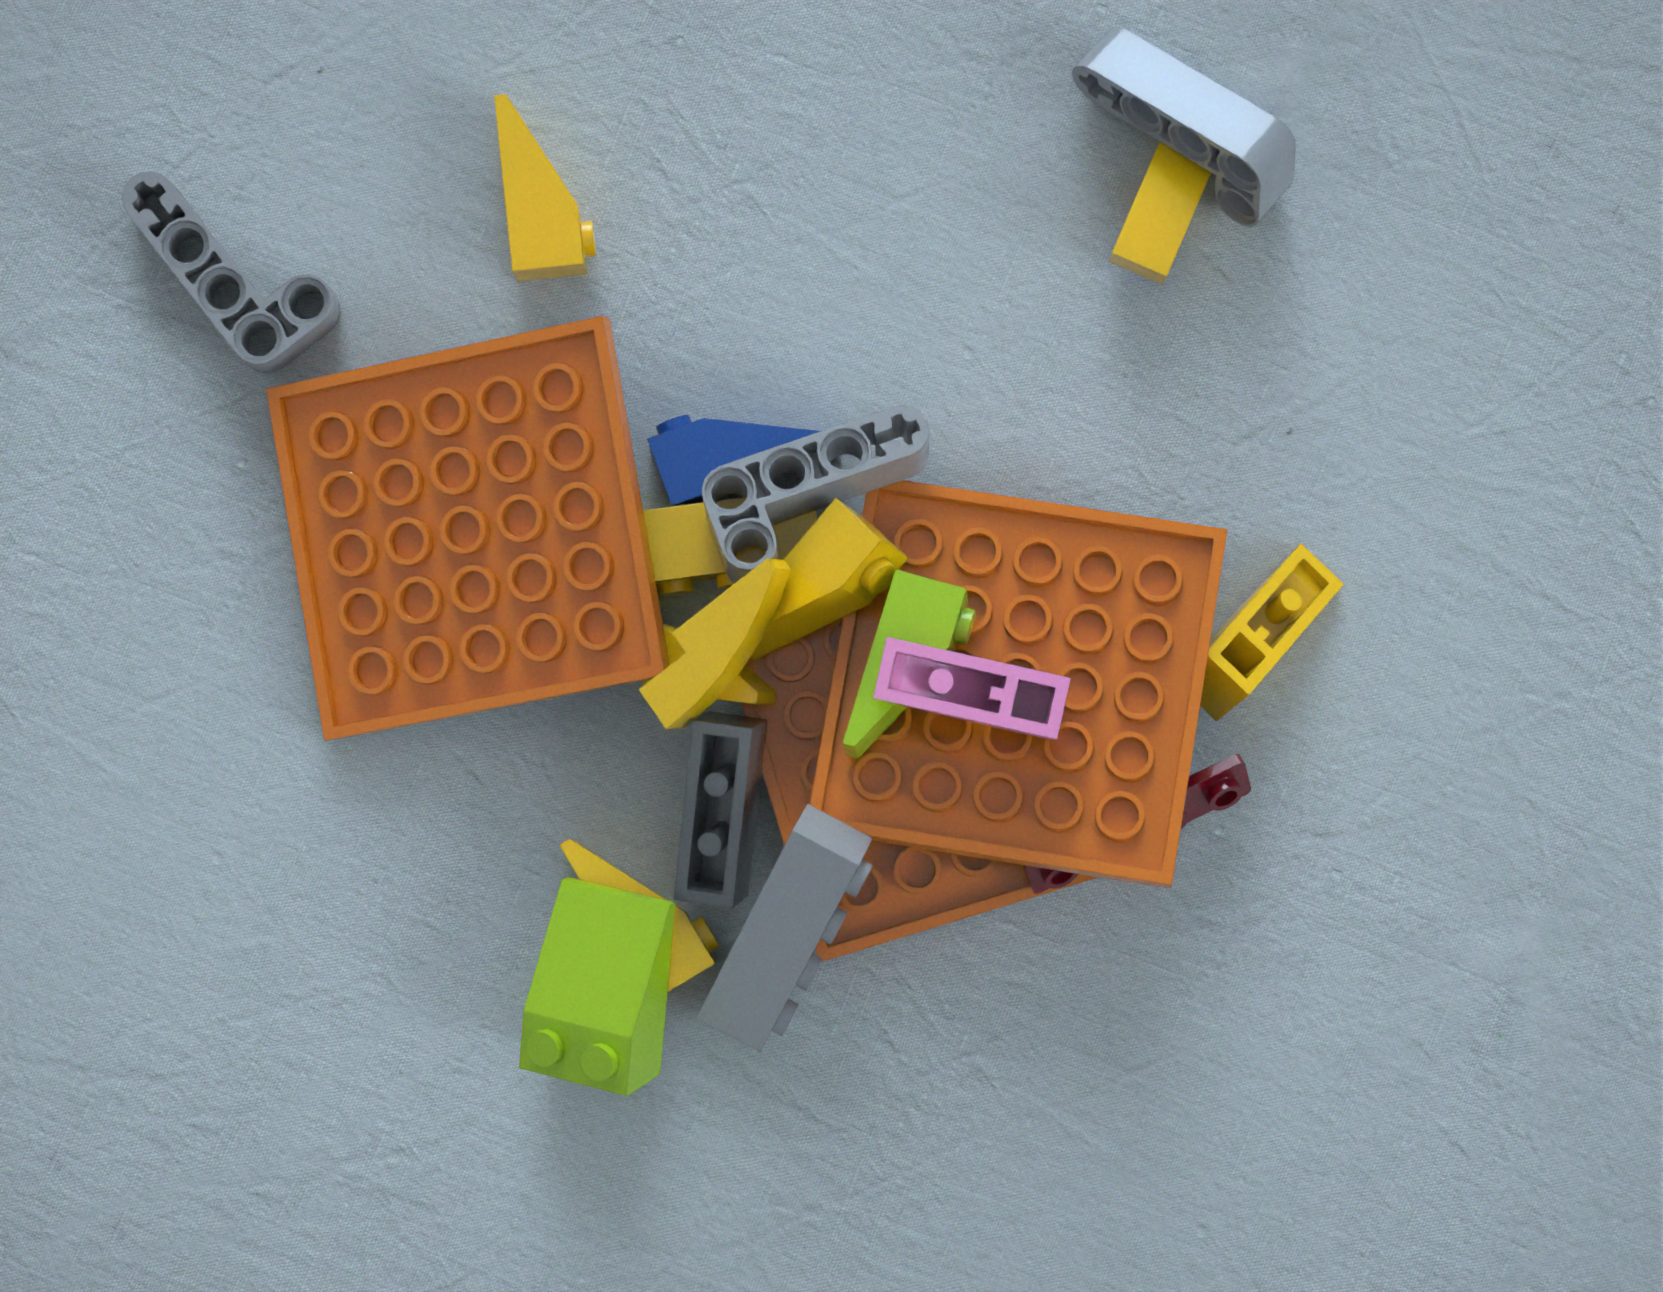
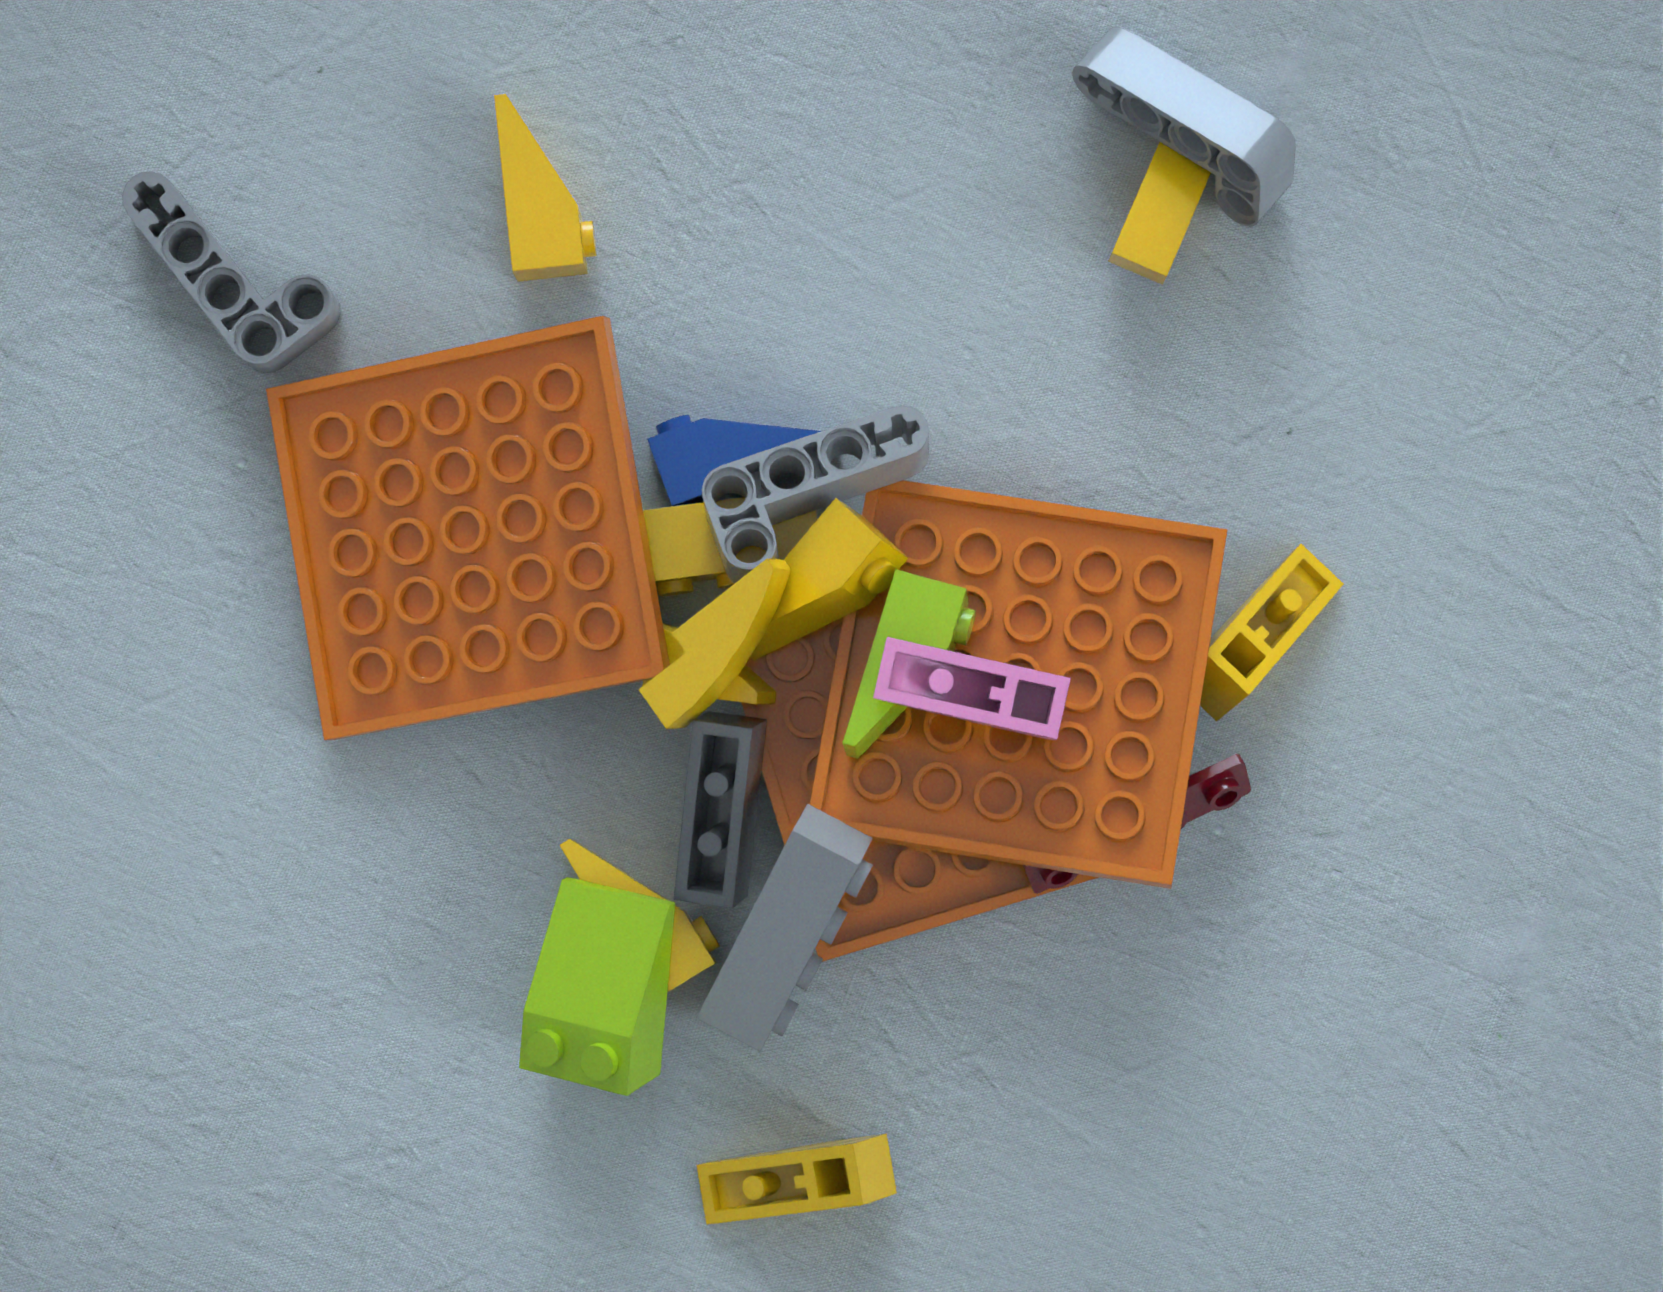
(797, 1179): none -> yellow slope

